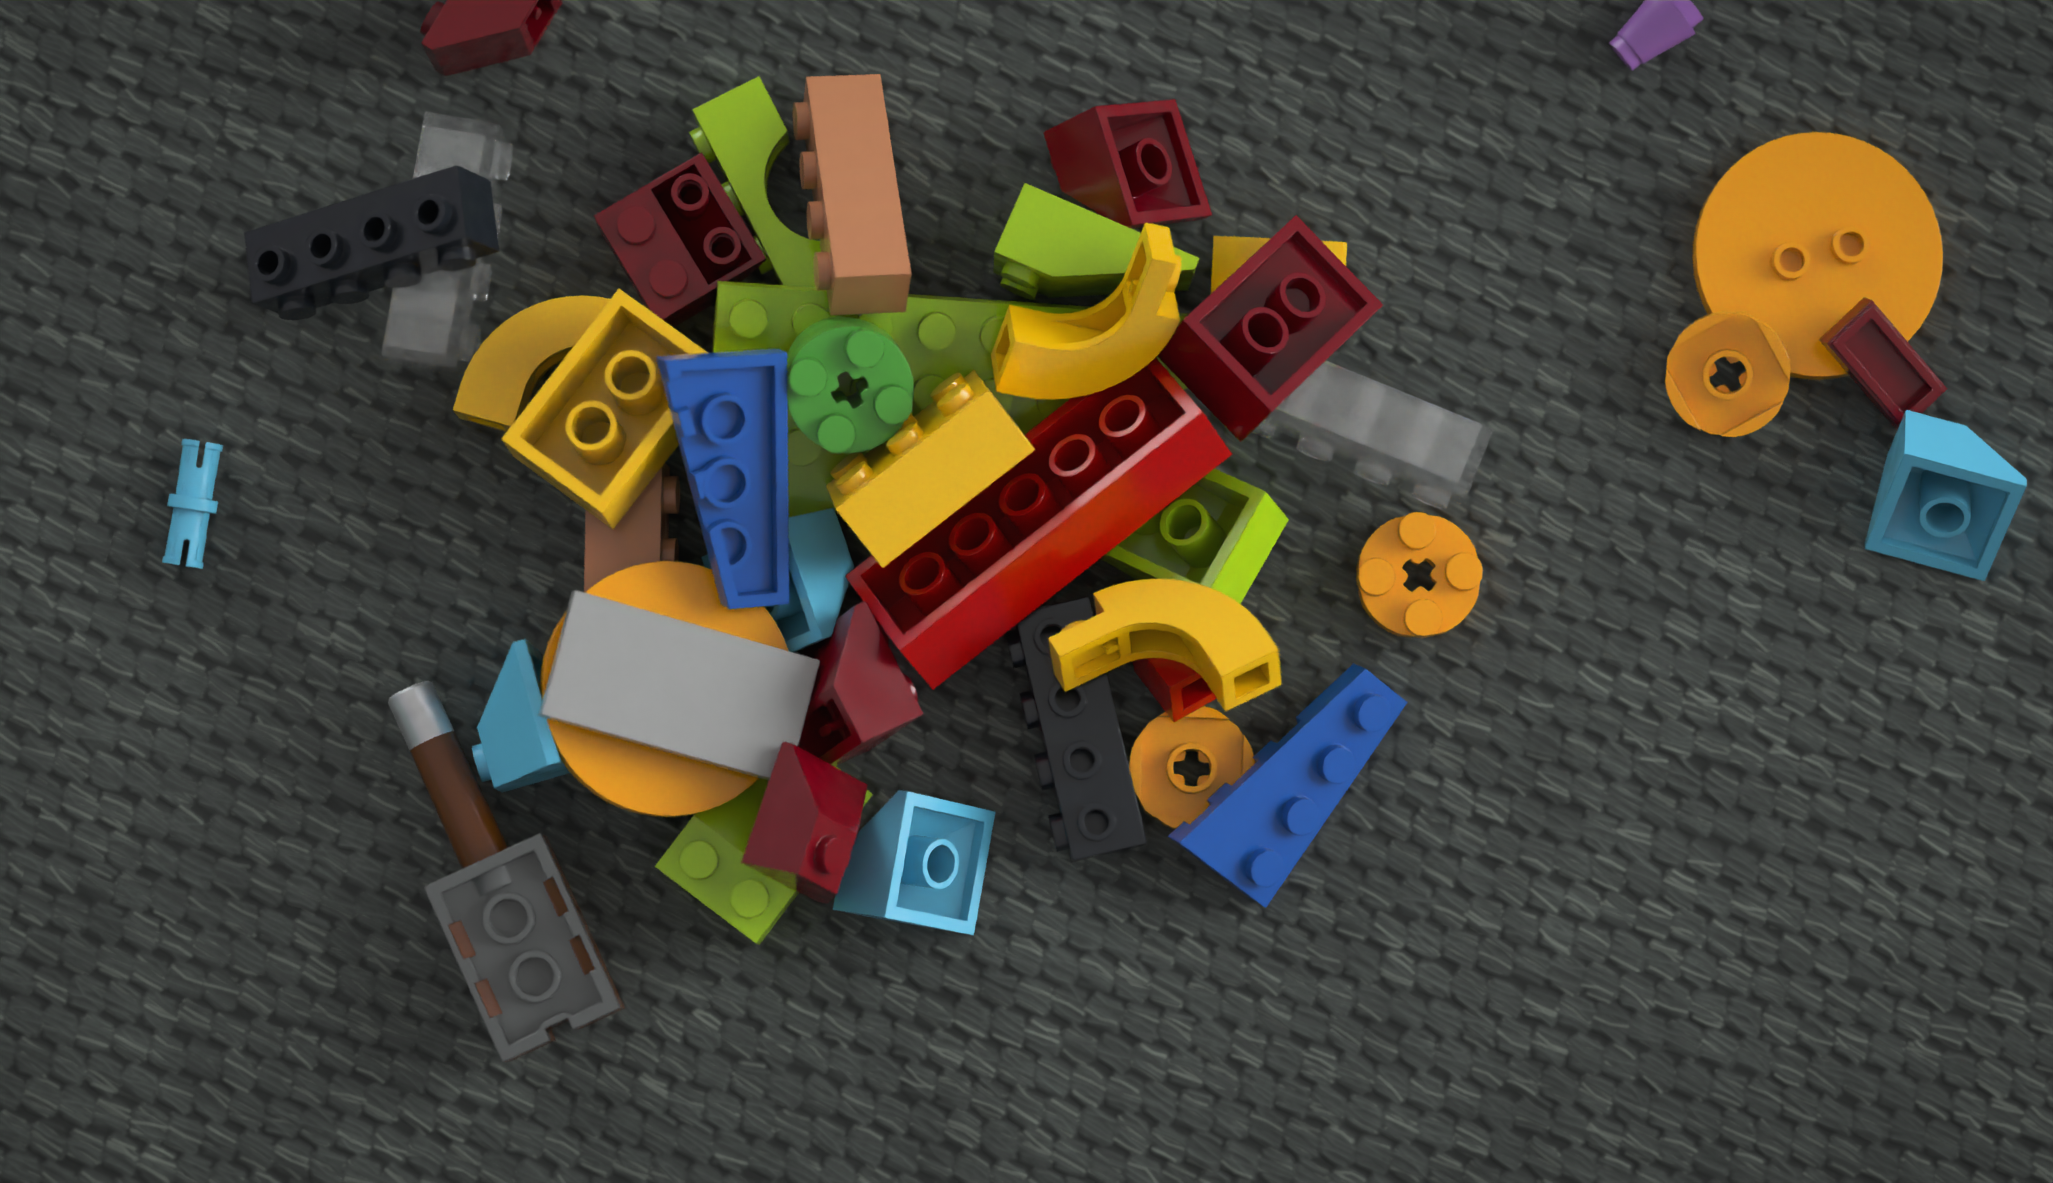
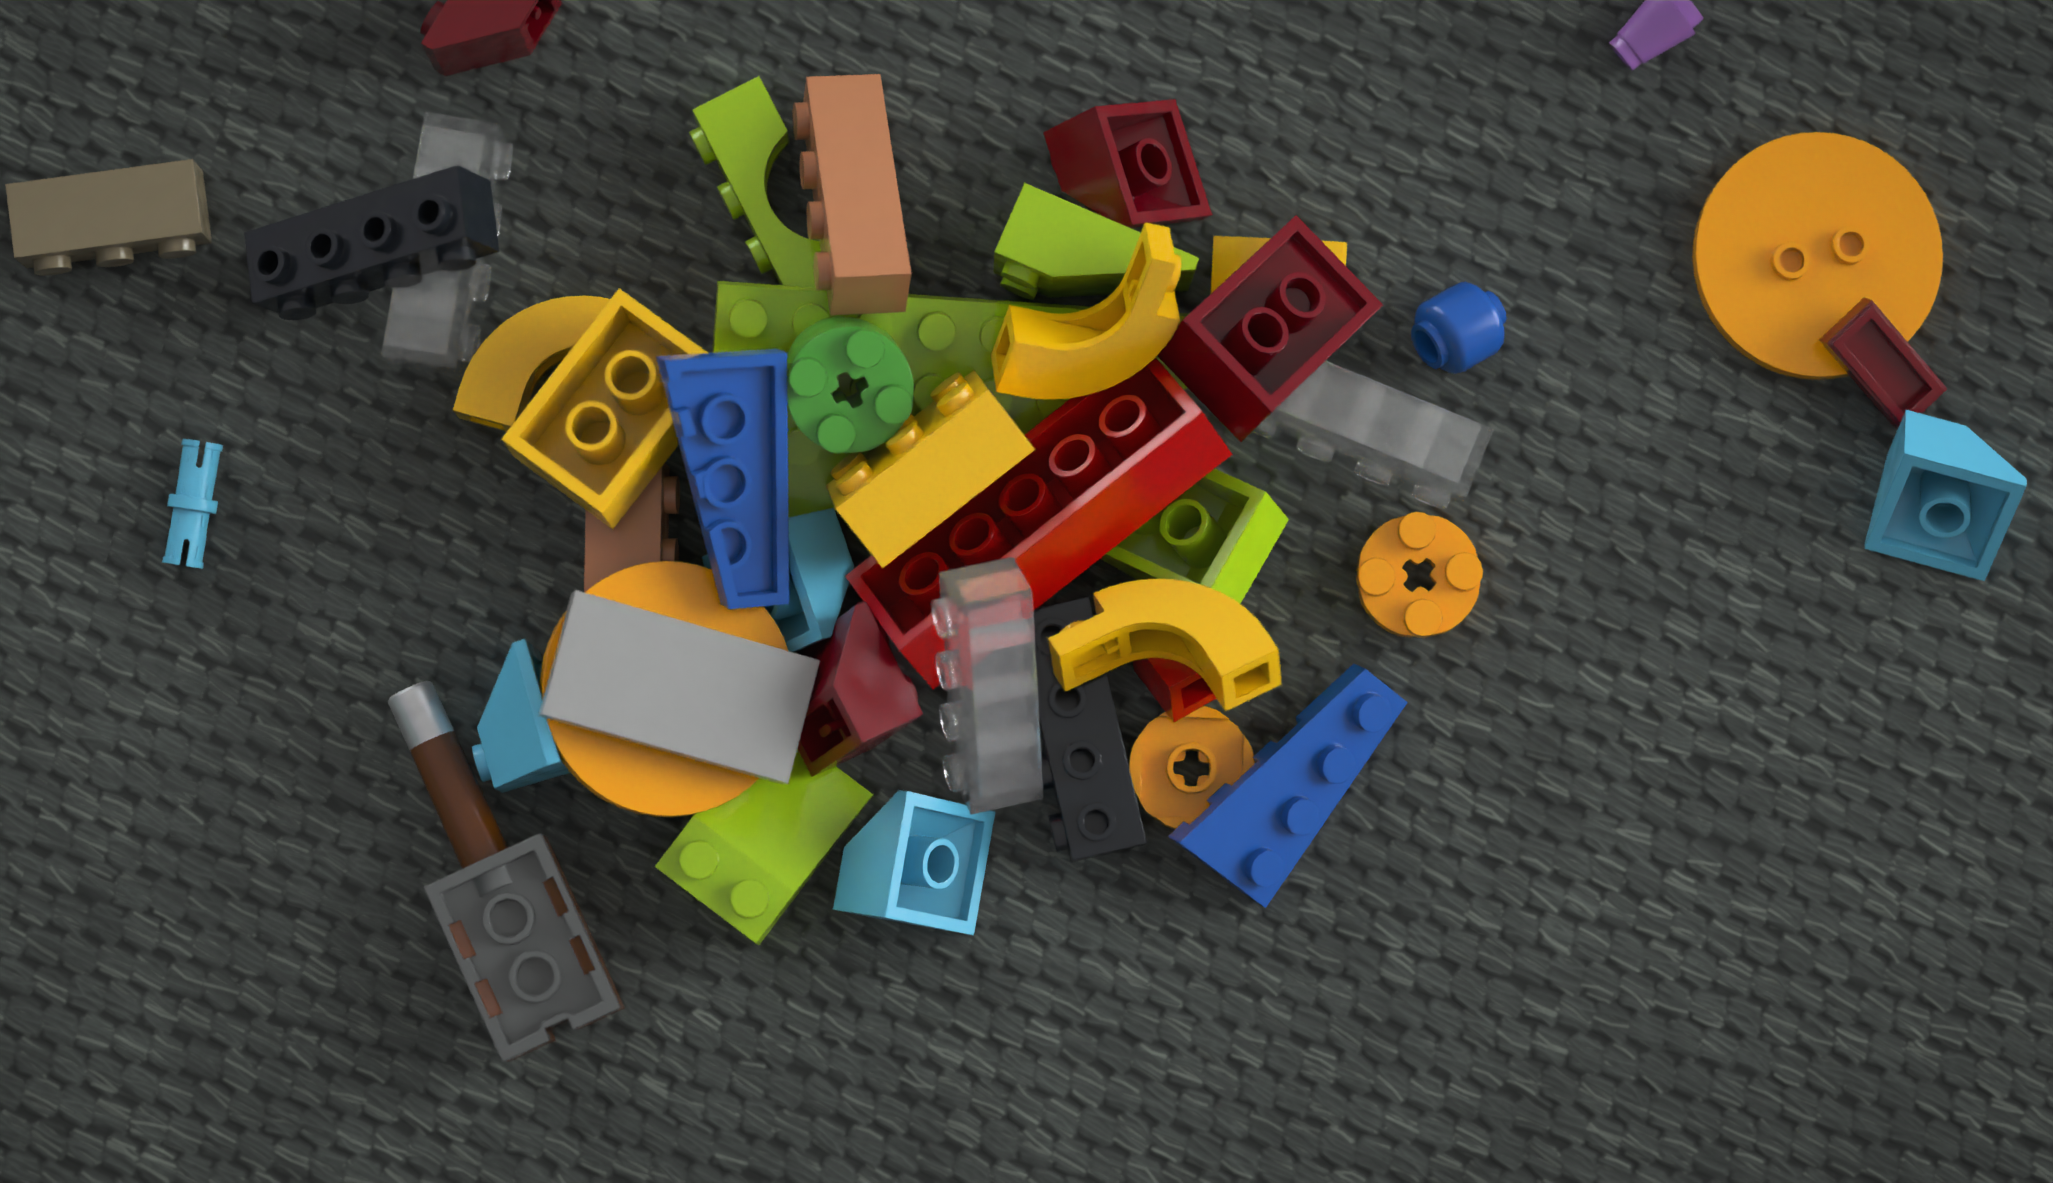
(108, 216): none -> dark tan brick
(680, 240): dark red slope -> none
(806, 824): dark red slope -> none
(989, 685): none -> clear brick
(1458, 328): none -> blue head
(1717, 408): light orange plate -> none

